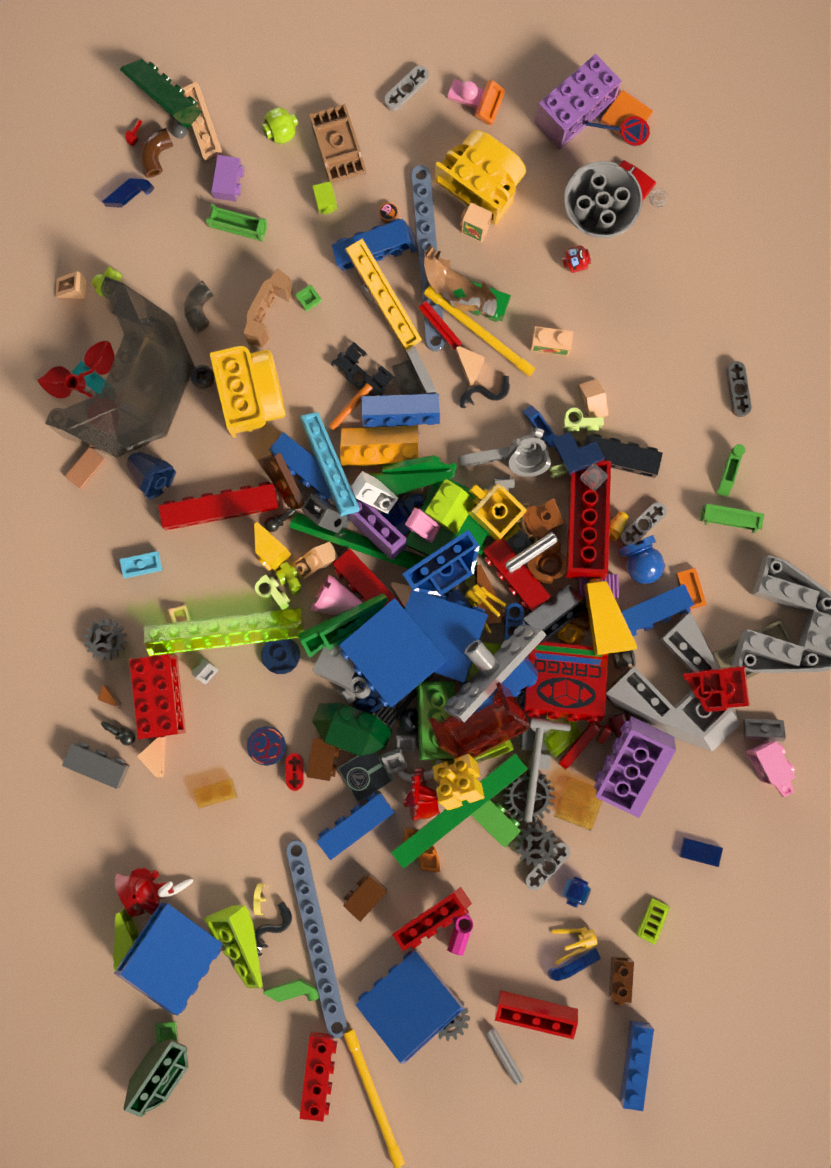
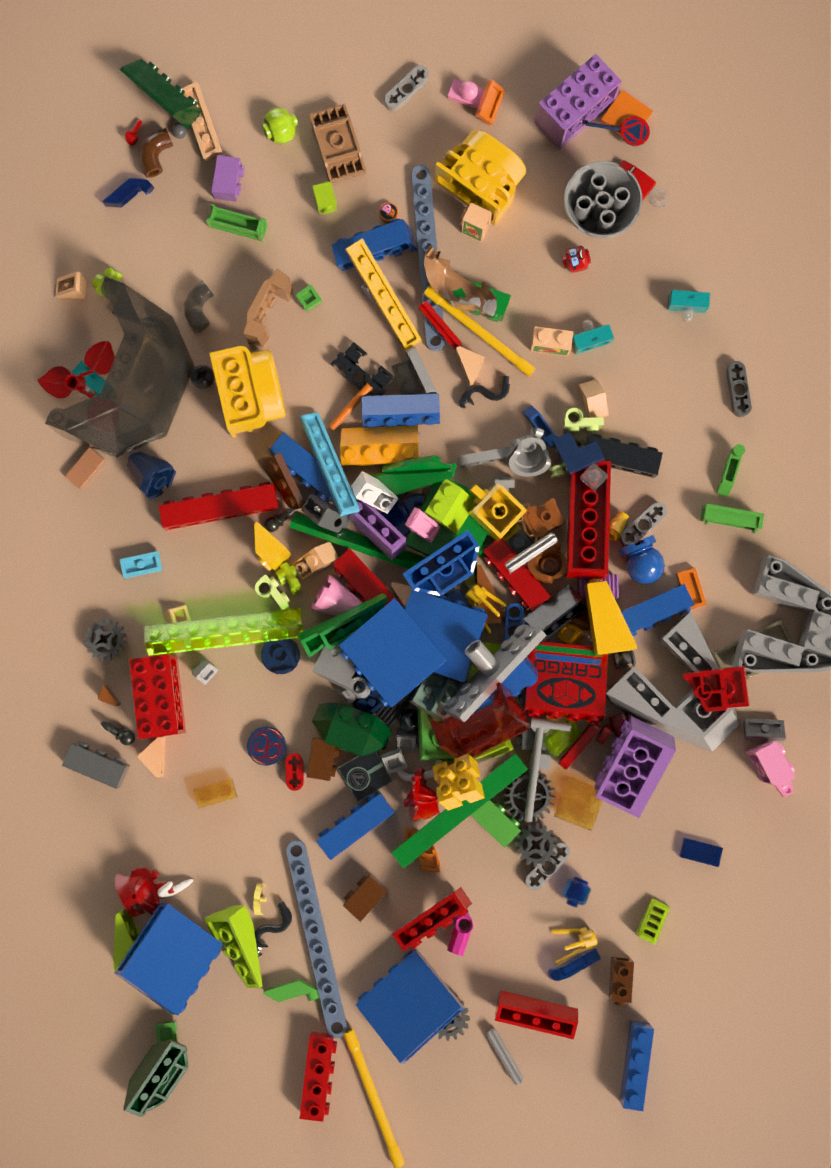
(433, 695): none -> sand green slope
(591, 337): none -> teal piece
(688, 303): none -> teal piece

